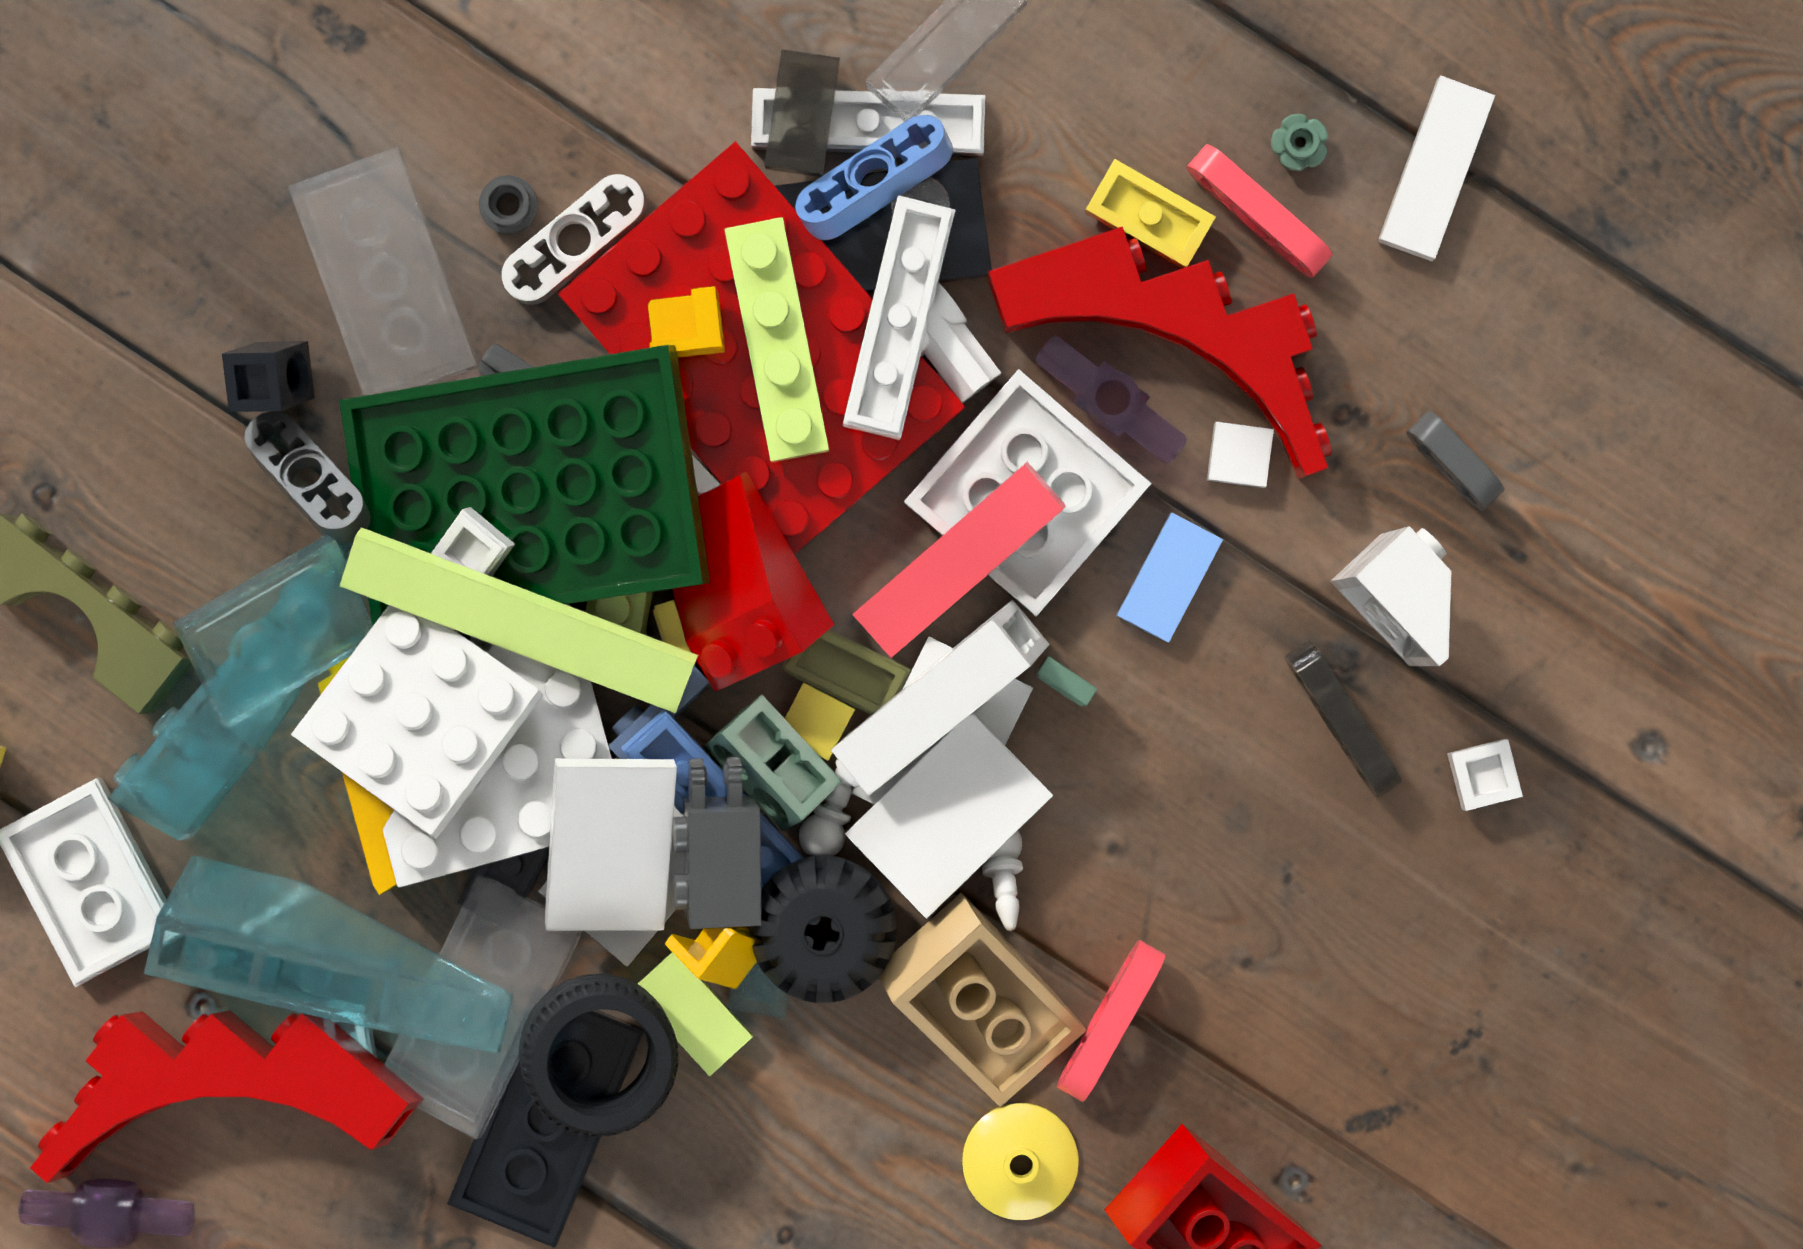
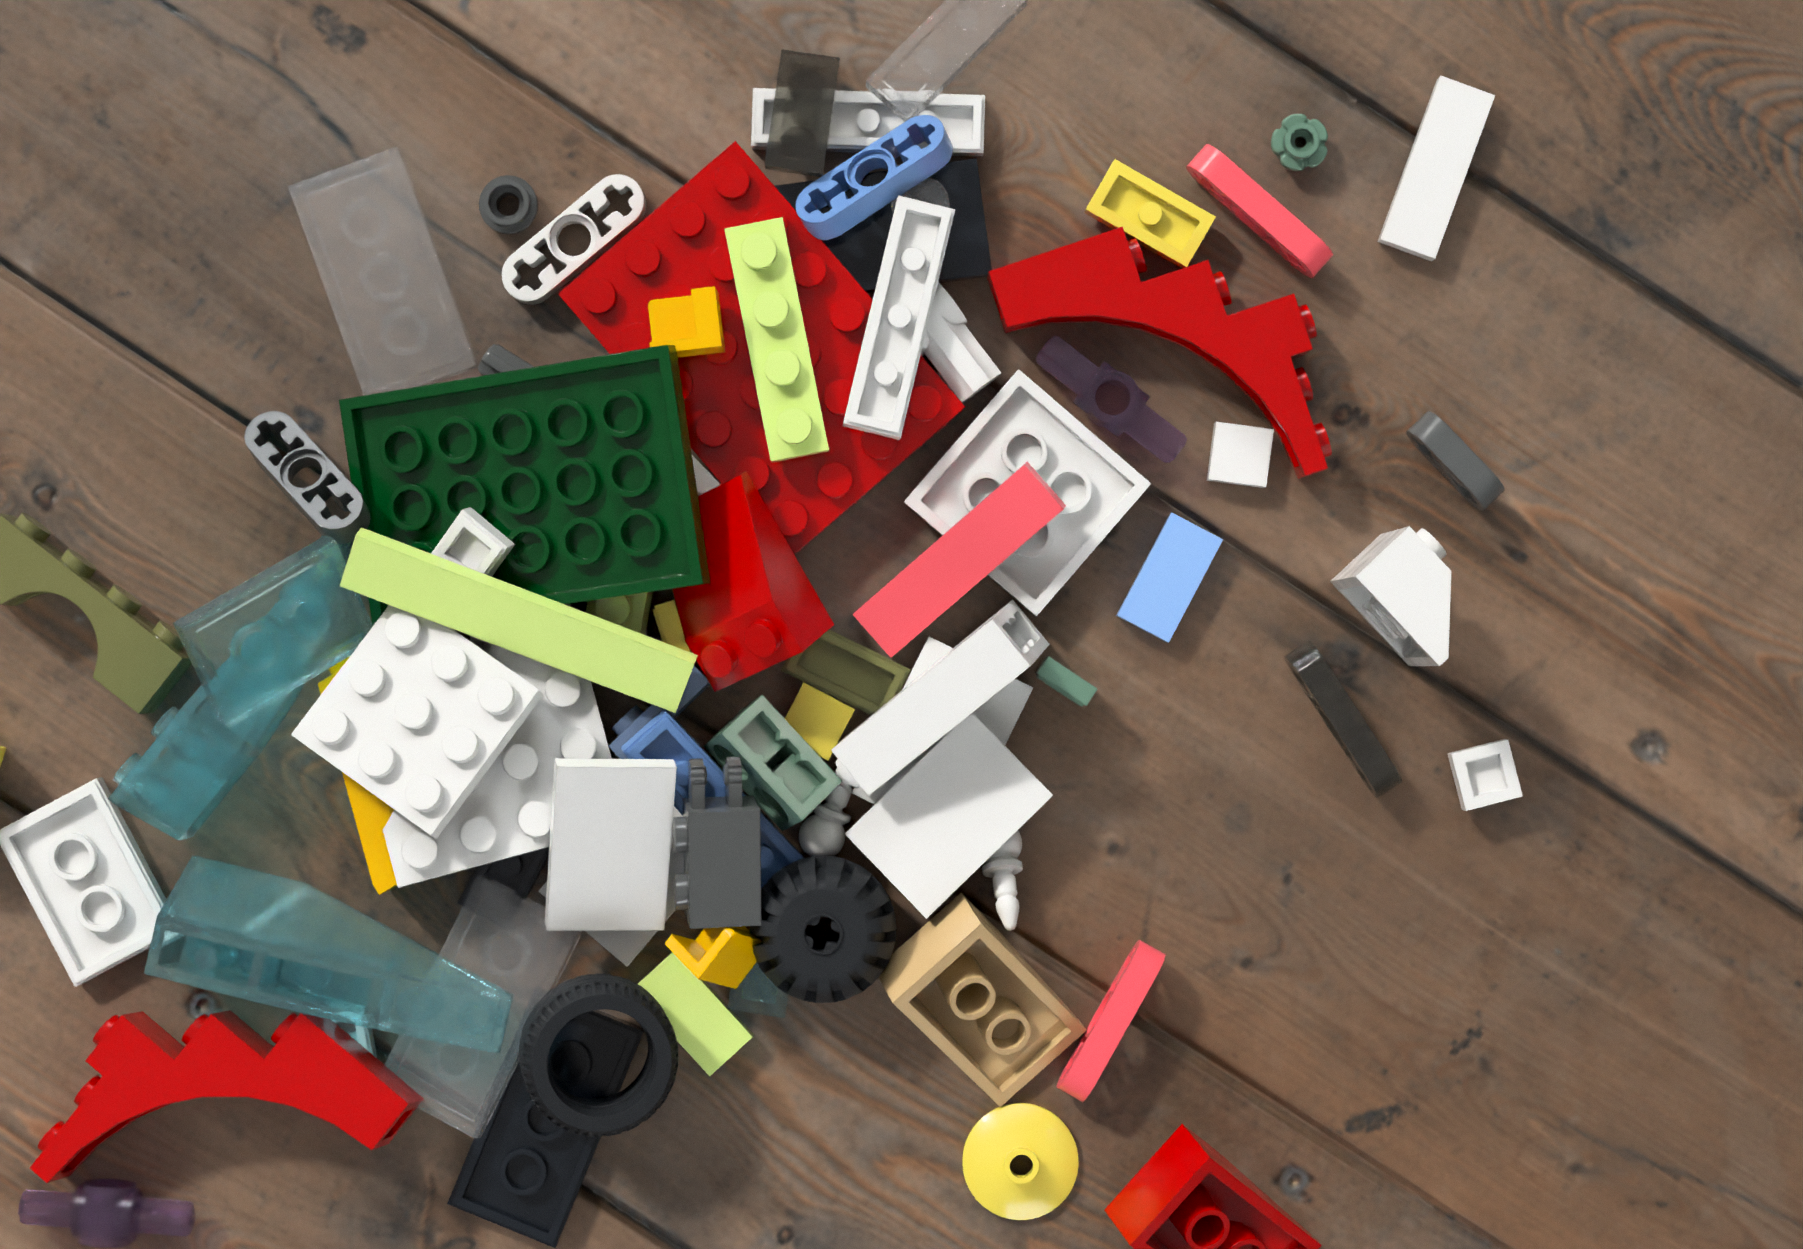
(268, 376): black brick -> none

